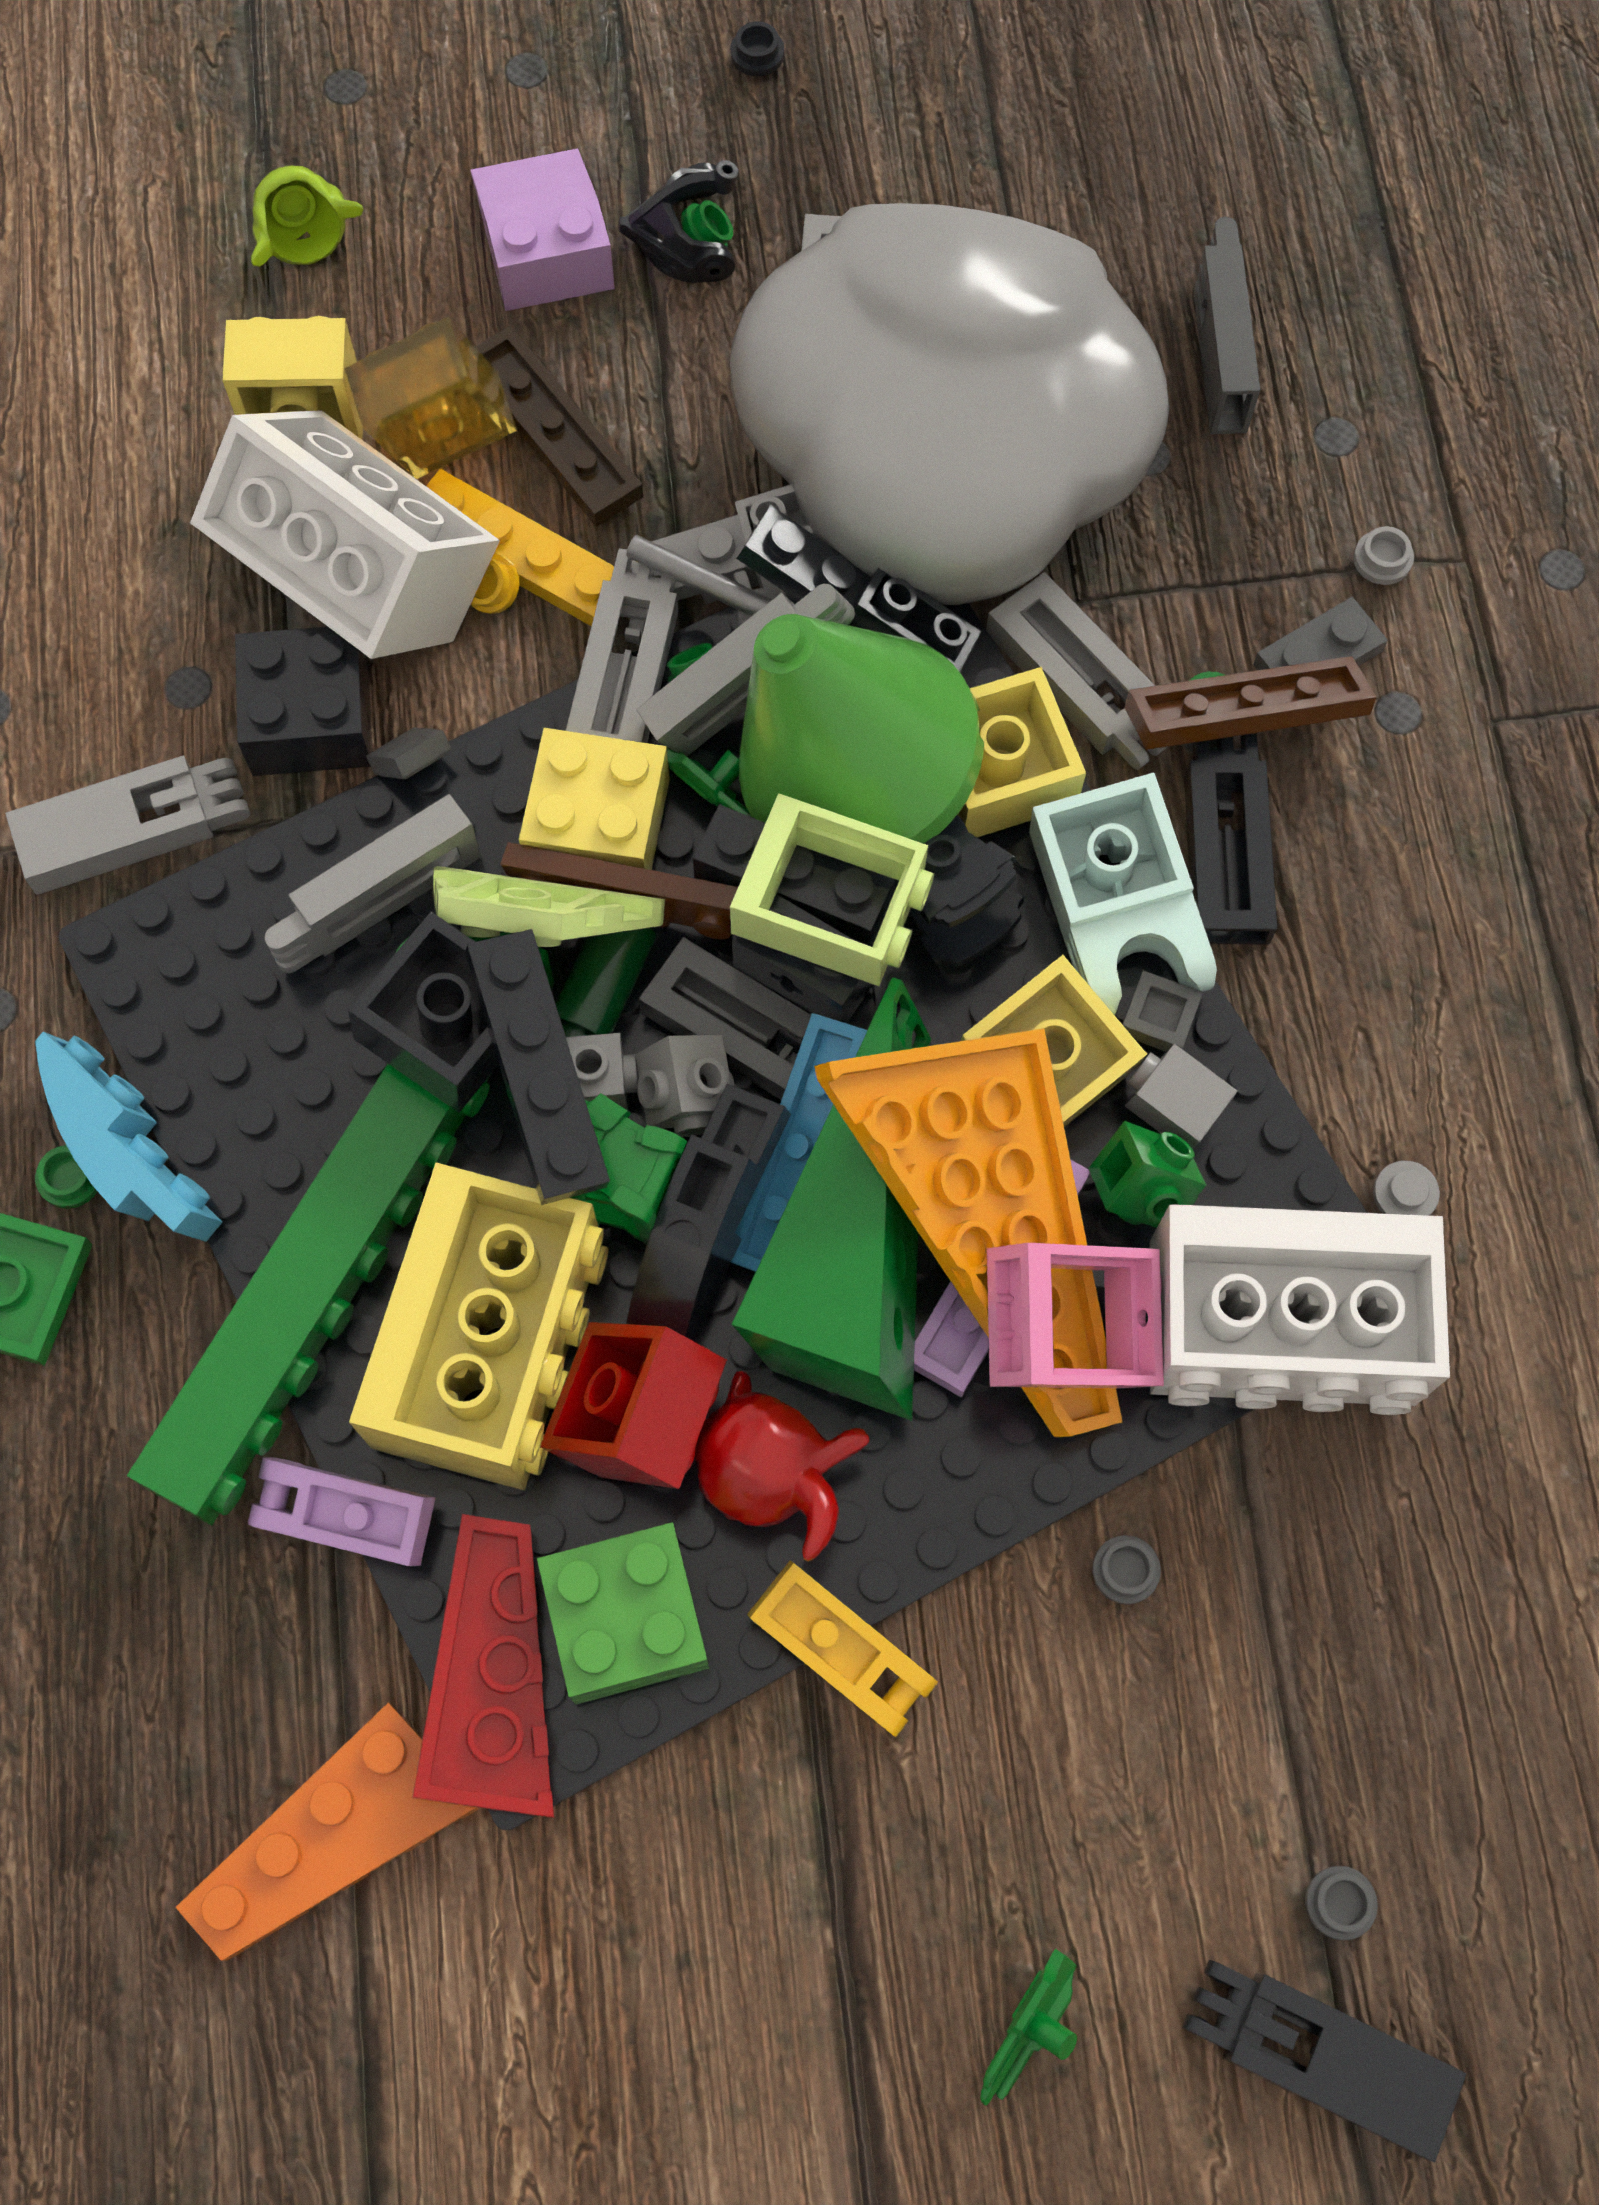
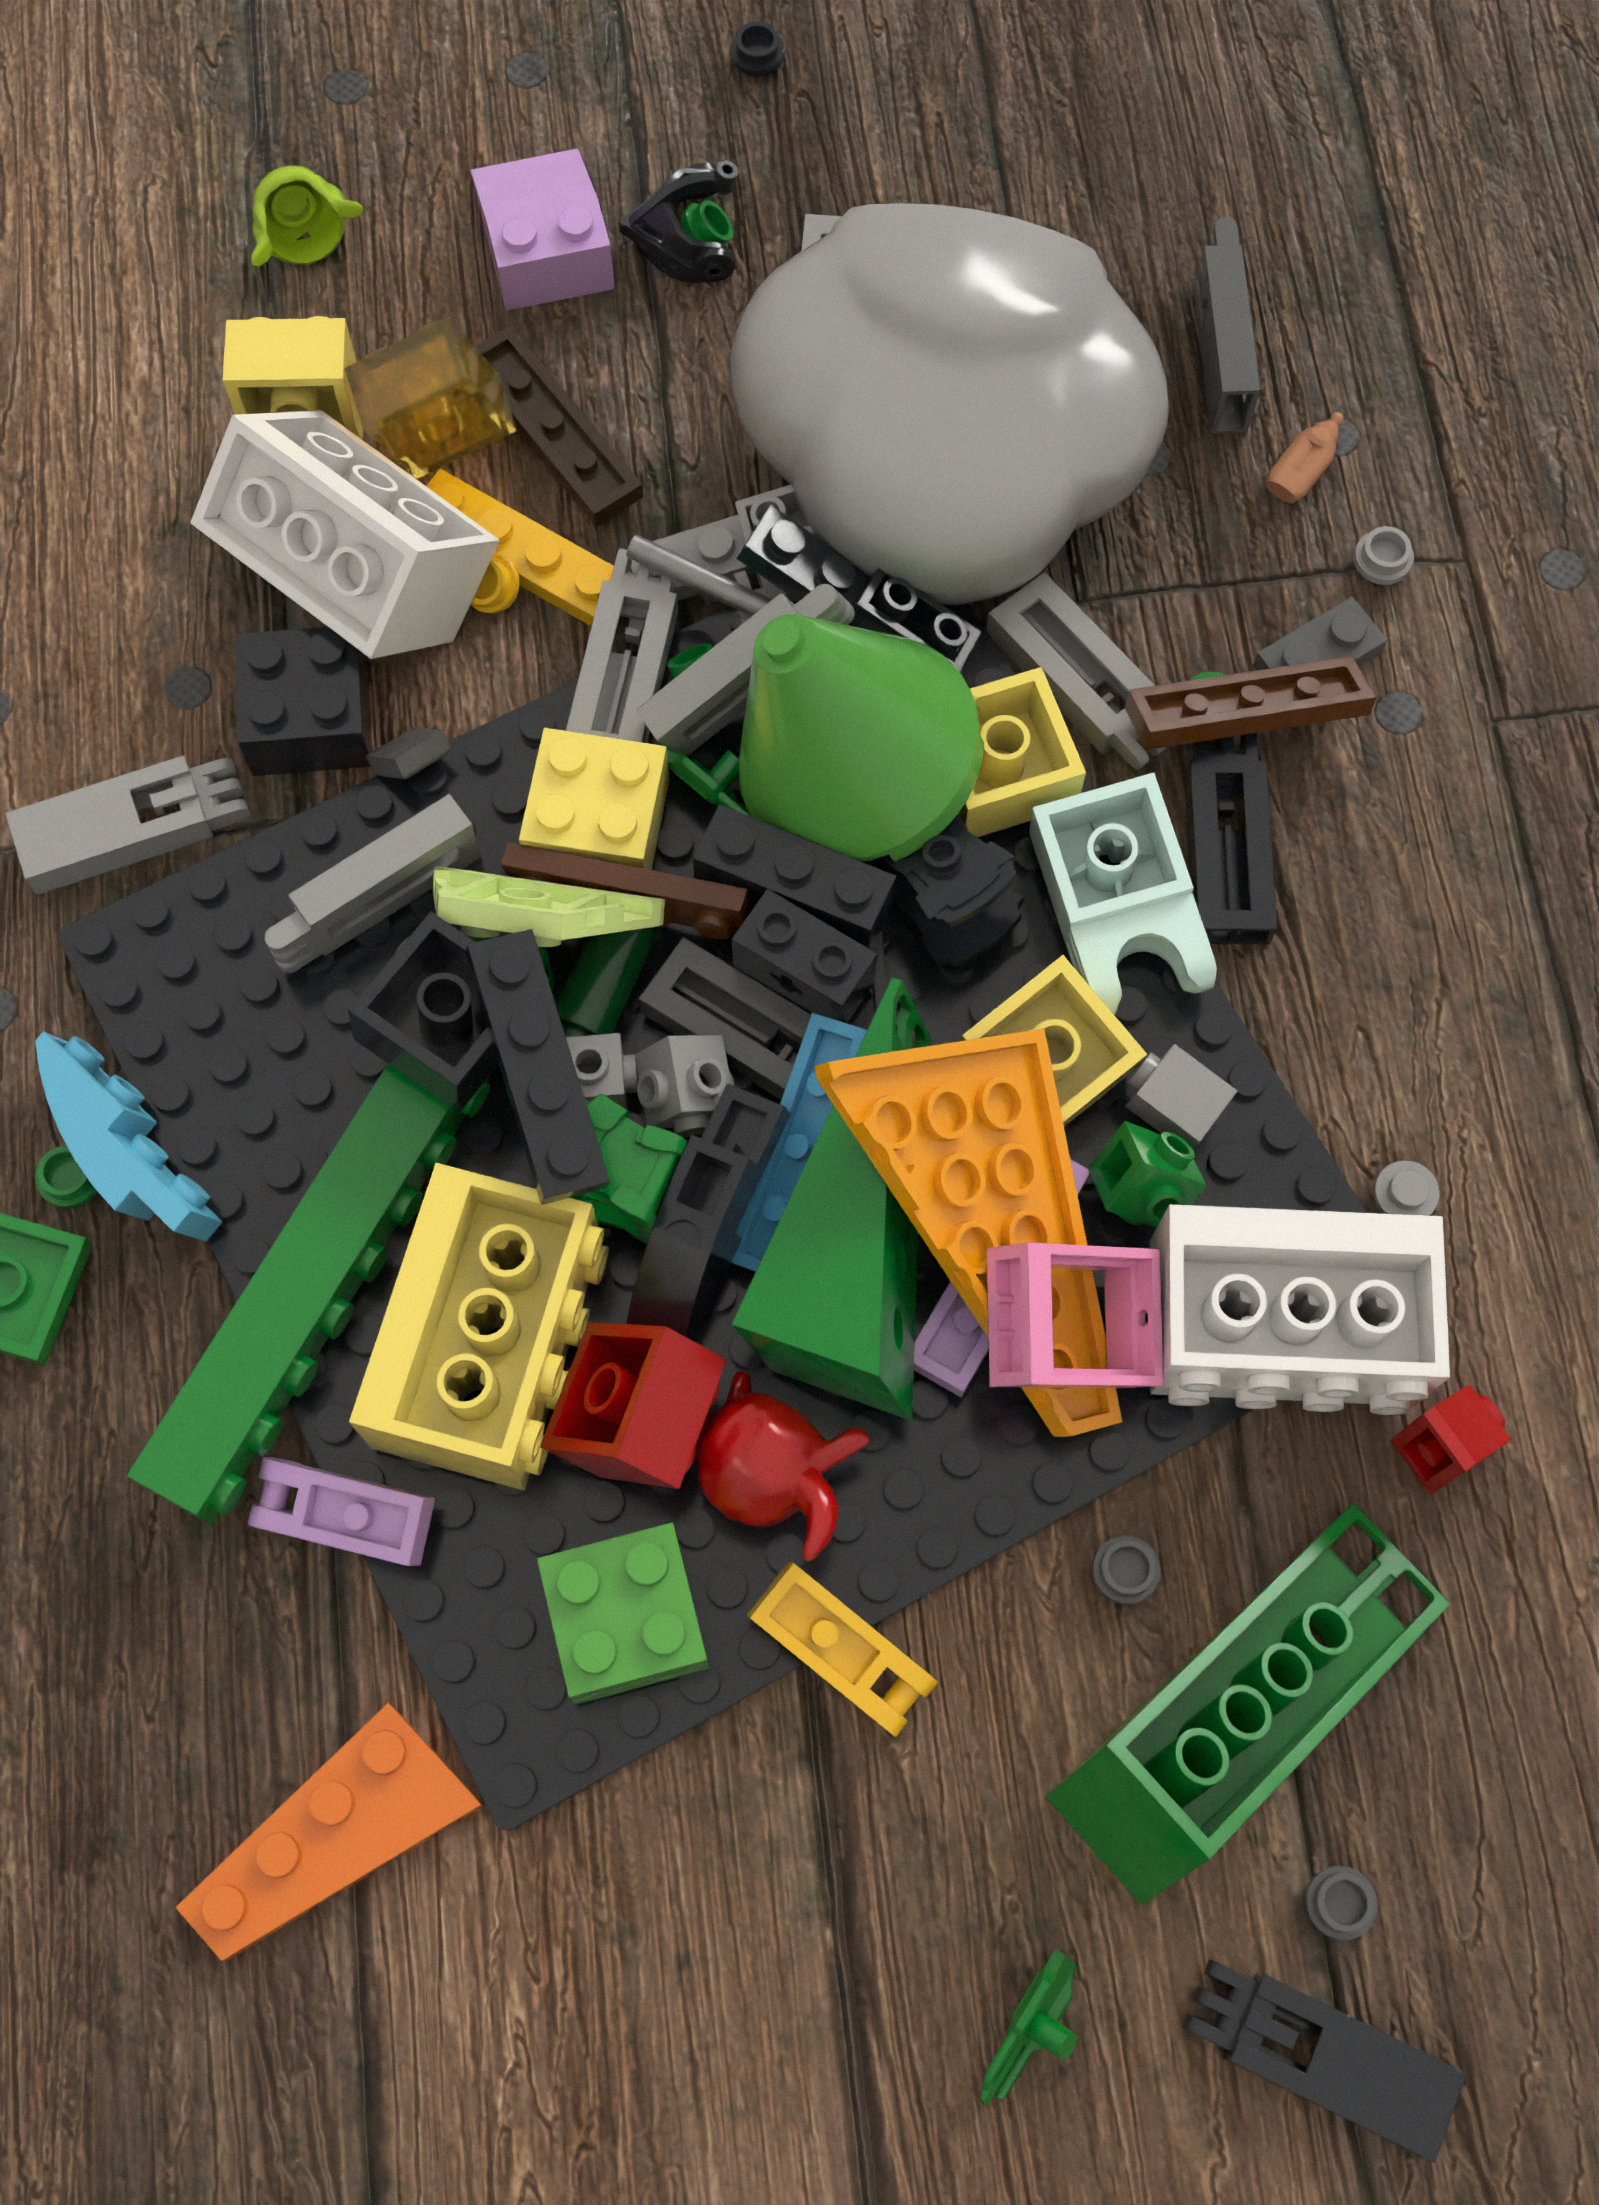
(486, 1696): red wing -> none
(845, 839): yellowish green window -> none
(1161, 1012): dark grey plate -> none
(1241, 1714): none -> green piece
(1304, 460): none -> nougat piece
(1451, 1438): none -> red slope

